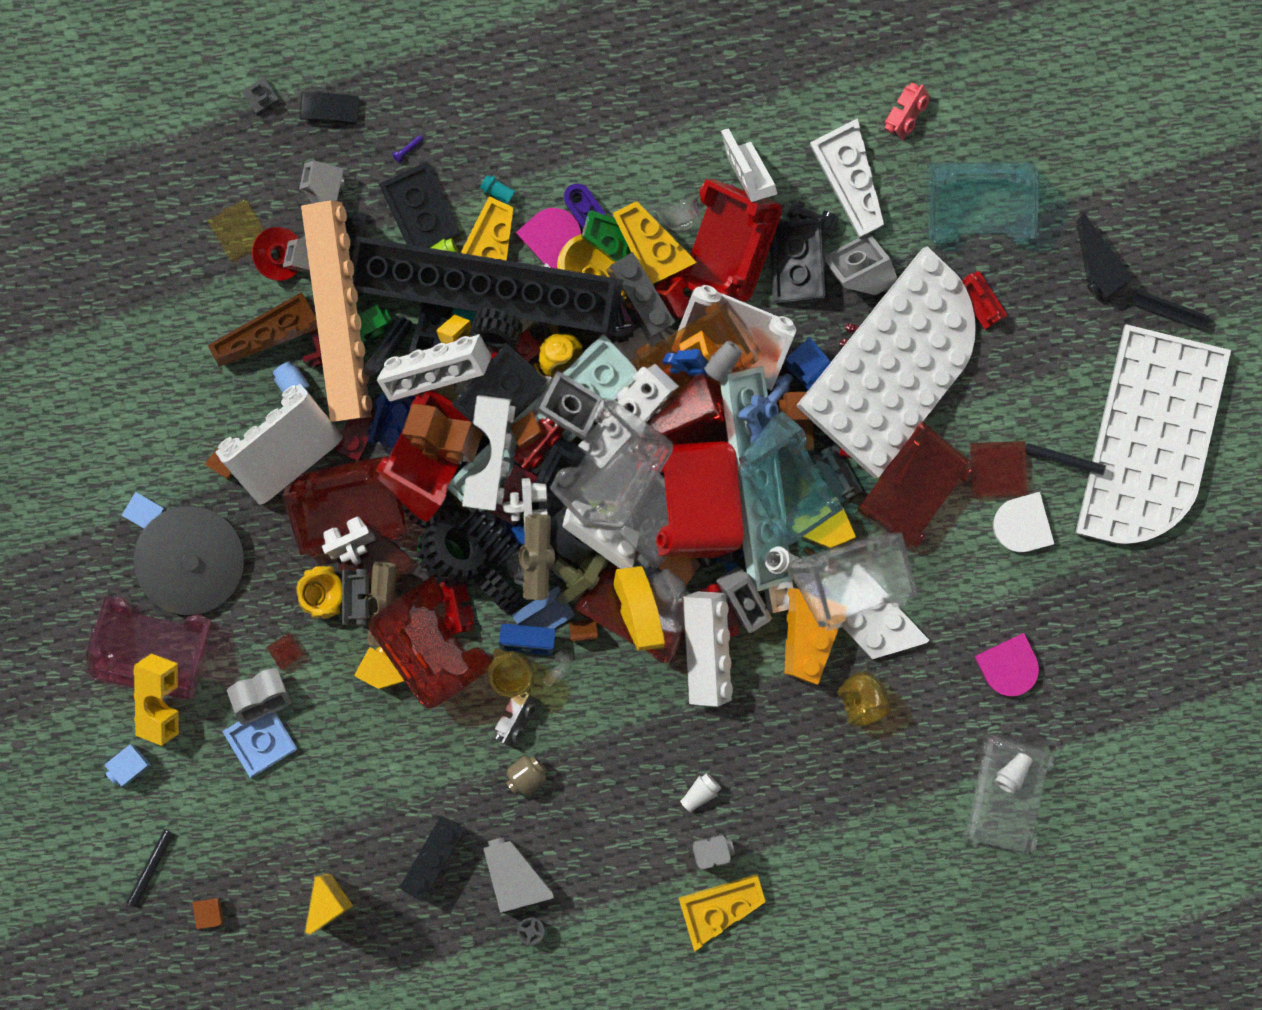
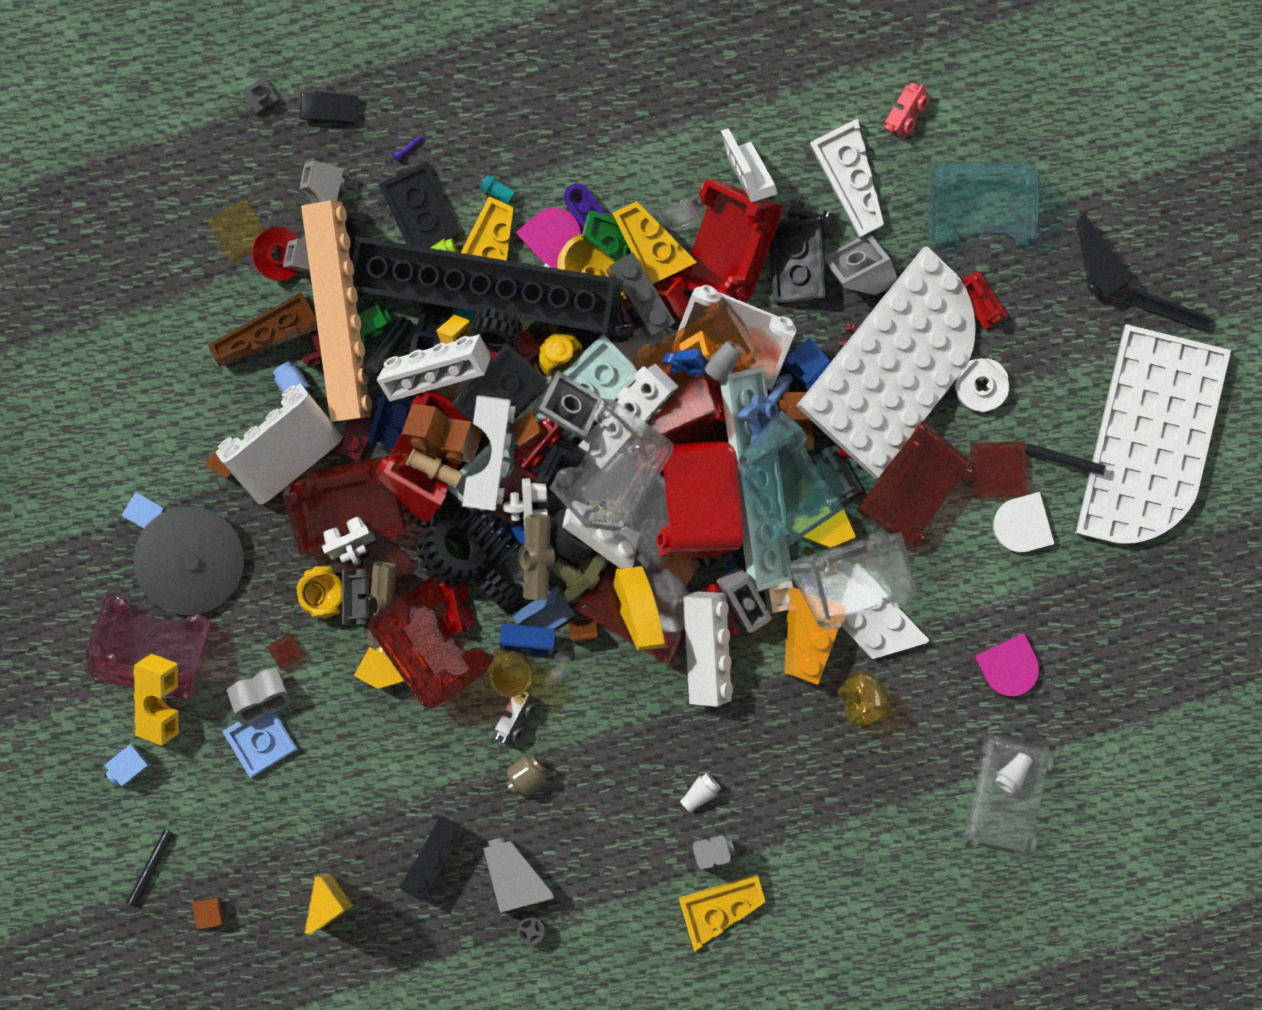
(434, 468): none -> tan pin
(778, 560): white cone -> none
(997, 384): none -> white plate

